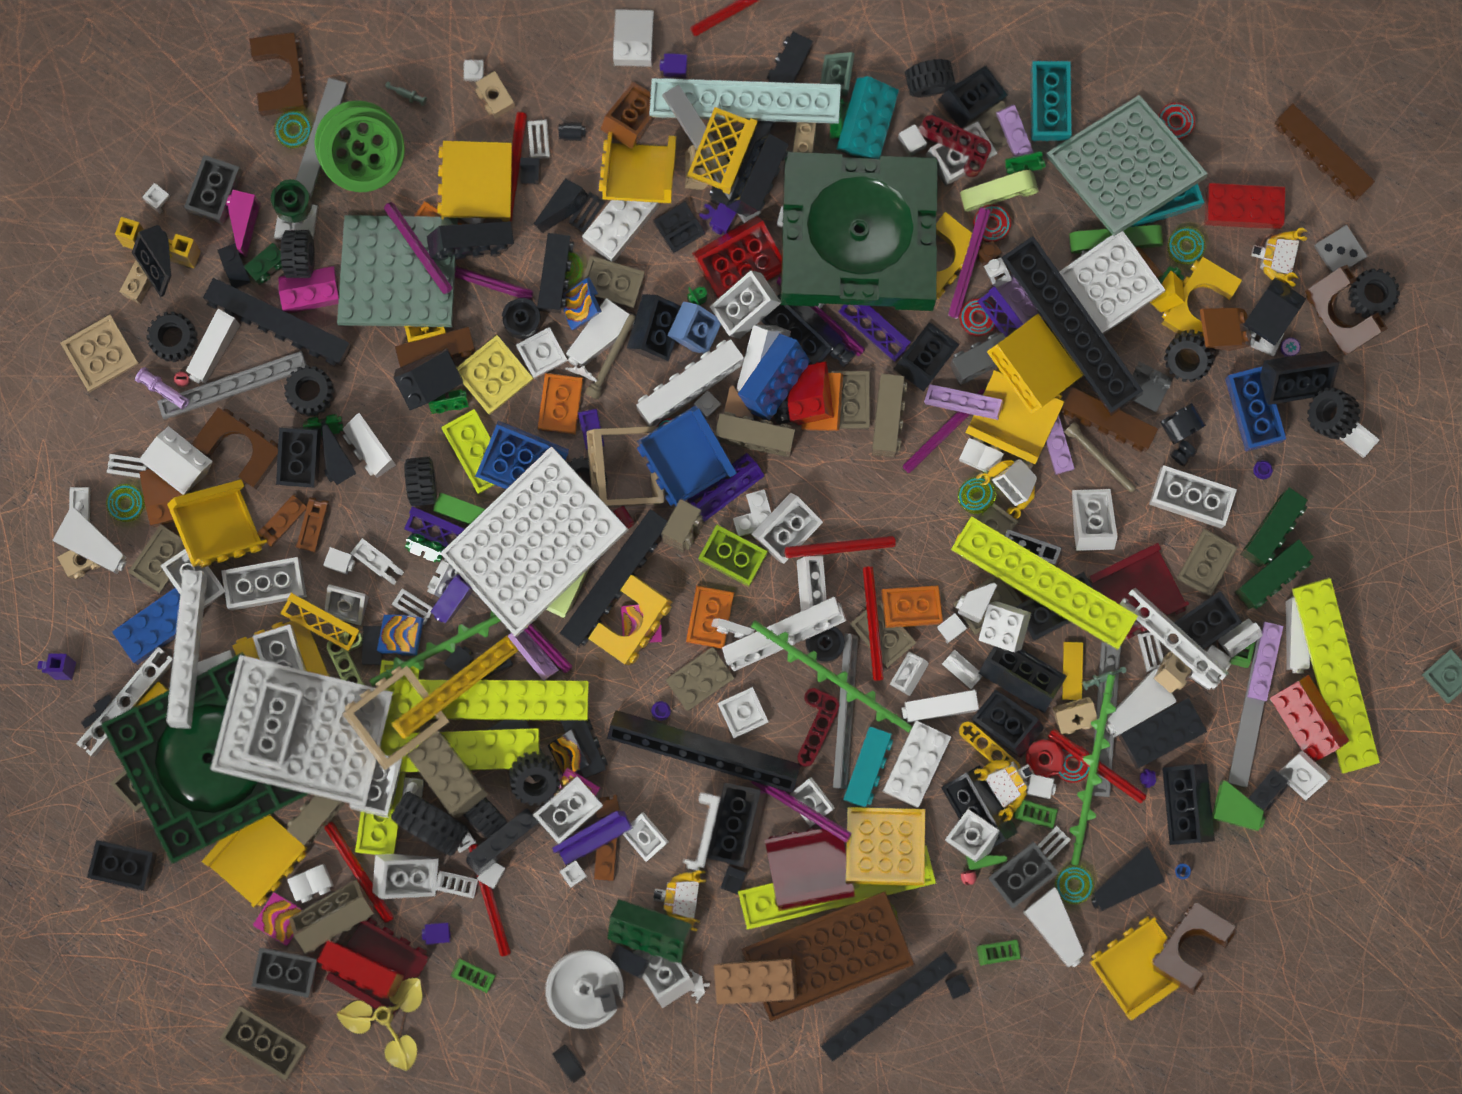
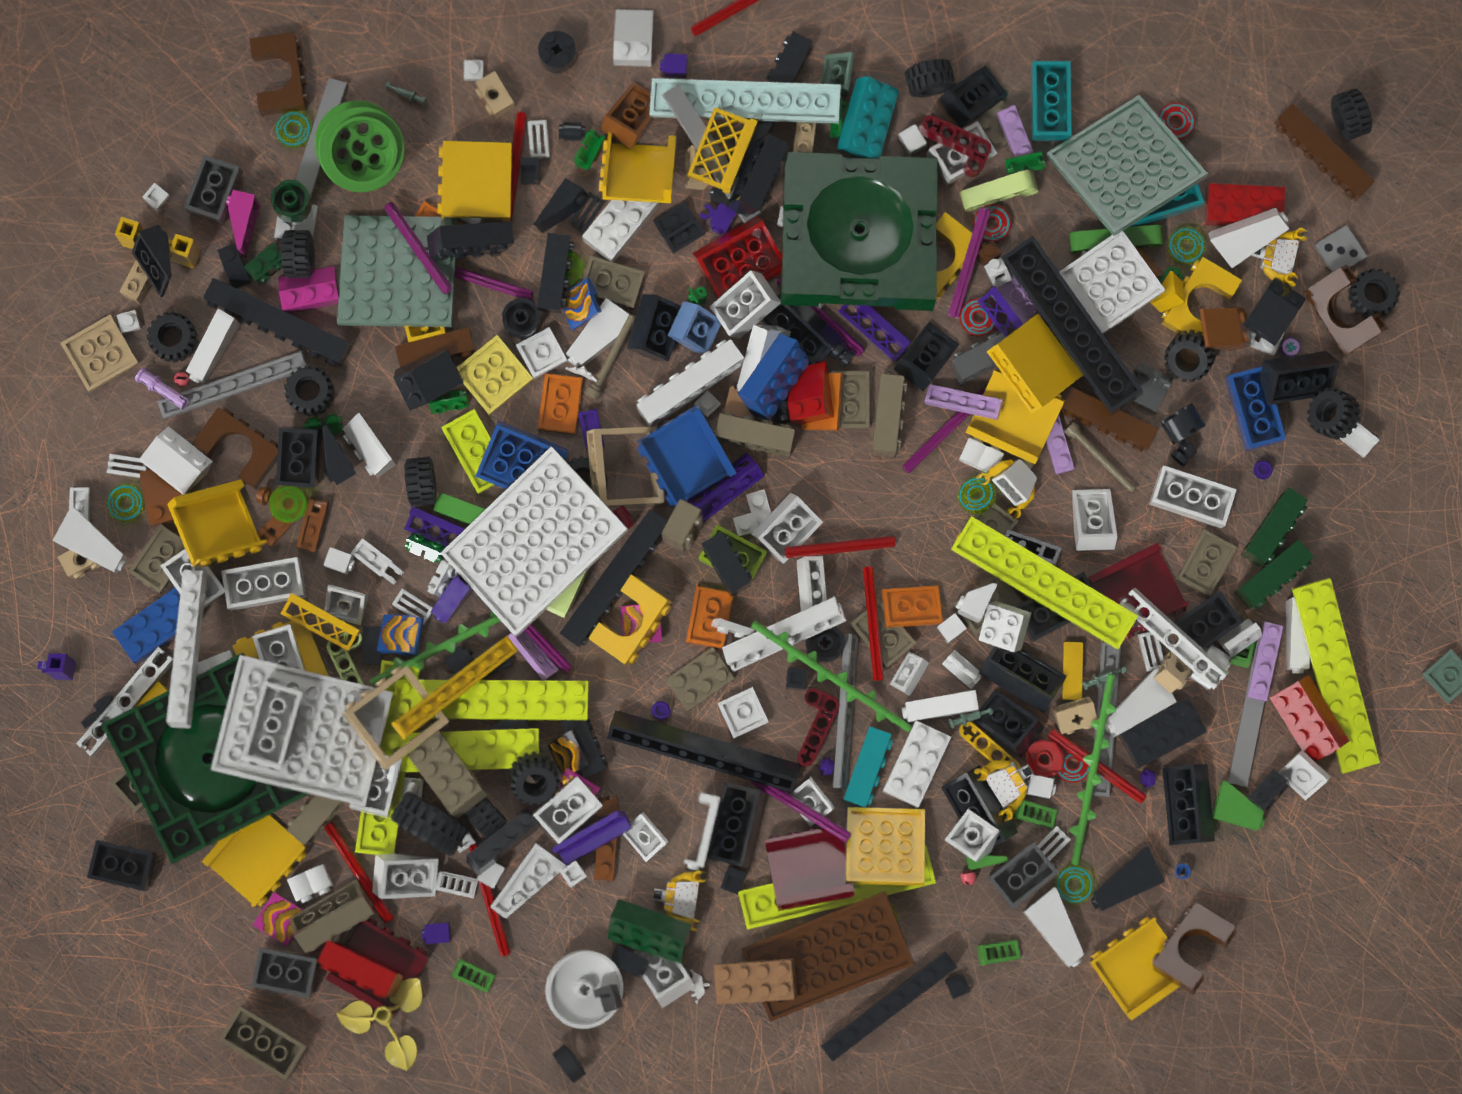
(128, 322): none -> white plate
(263, 495): none -> dark orange plate
(290, 515): none -> clear neon green tile
(529, 878): none -> white wing
(564, 59): none -> black brick
(585, 156): none -> green hinge
(727, 563): none -> black brick
(796, 679): none -> black panel
(826, 766): none -> dark purple plate
(969, 717): none -> sand green piece
(1249, 235): none -> white slope
(1351, 114): none -> black tyre

